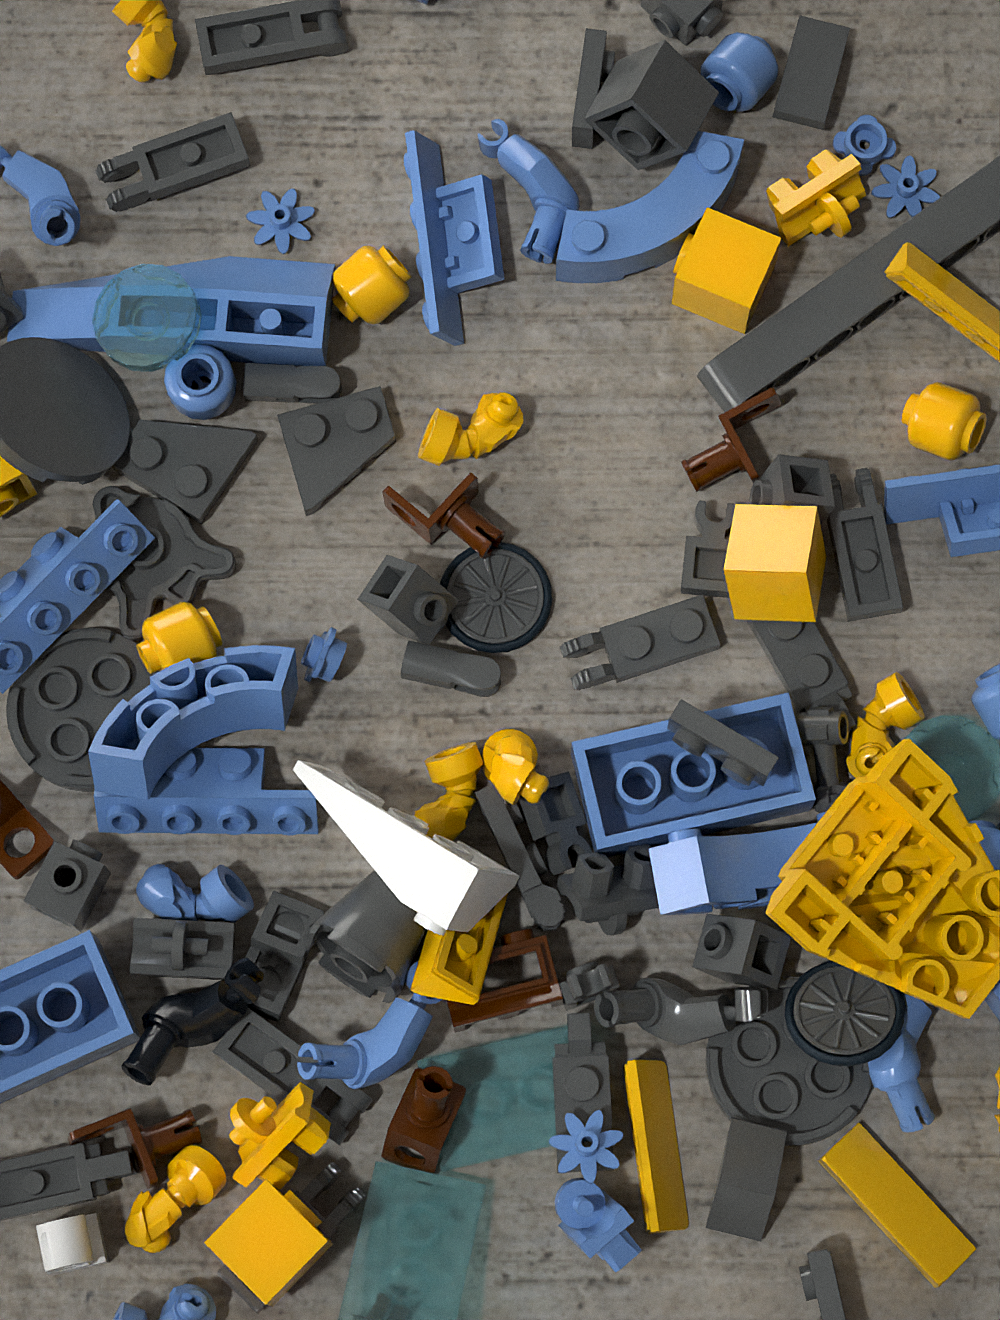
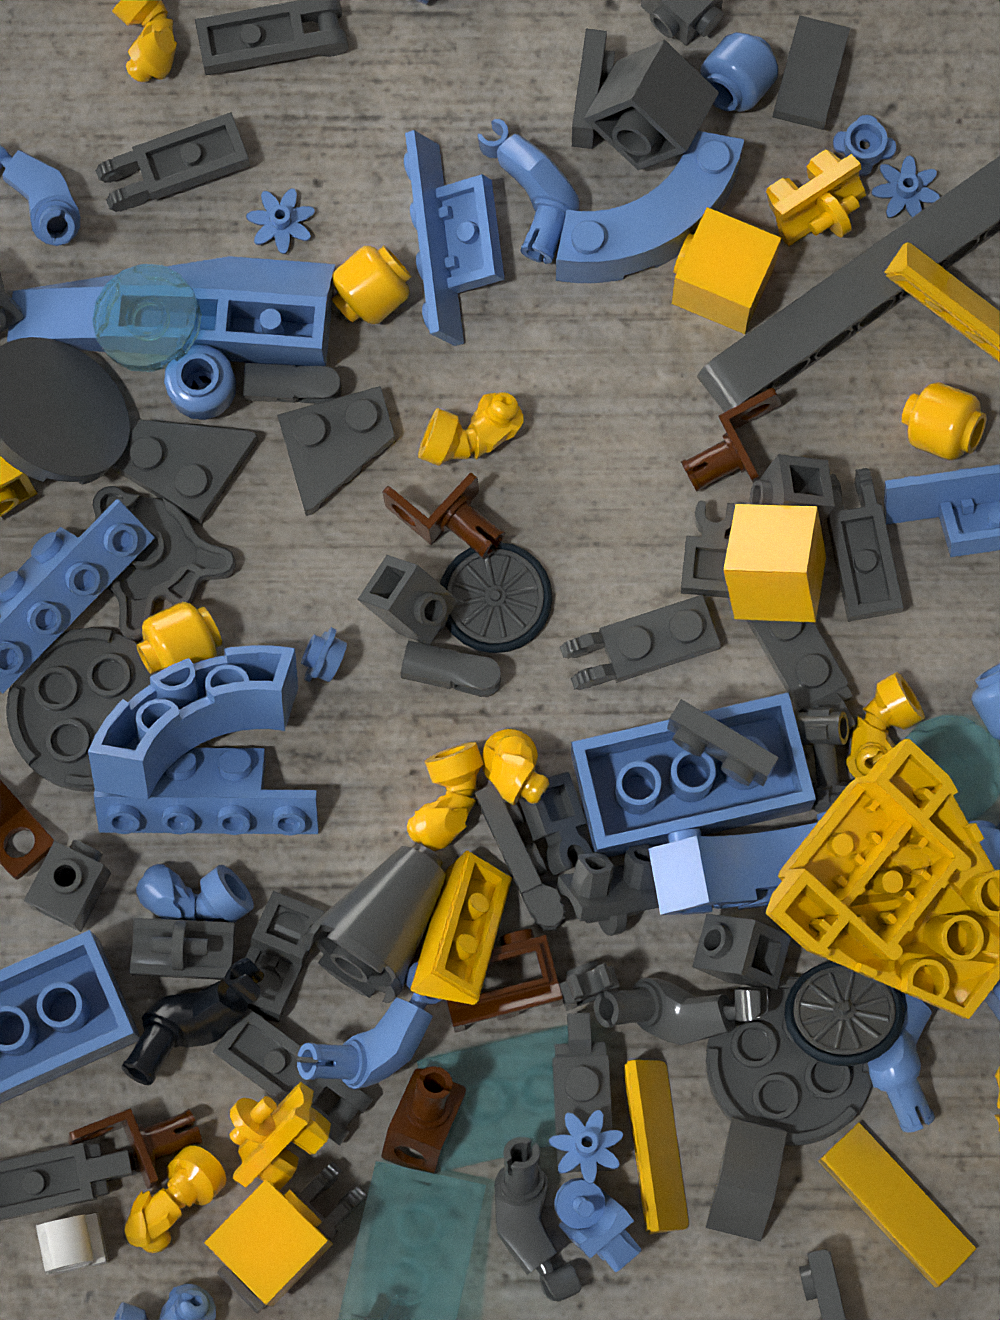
(436, 877): white wedge -> none
(519, 1207): none -> dark grey arm

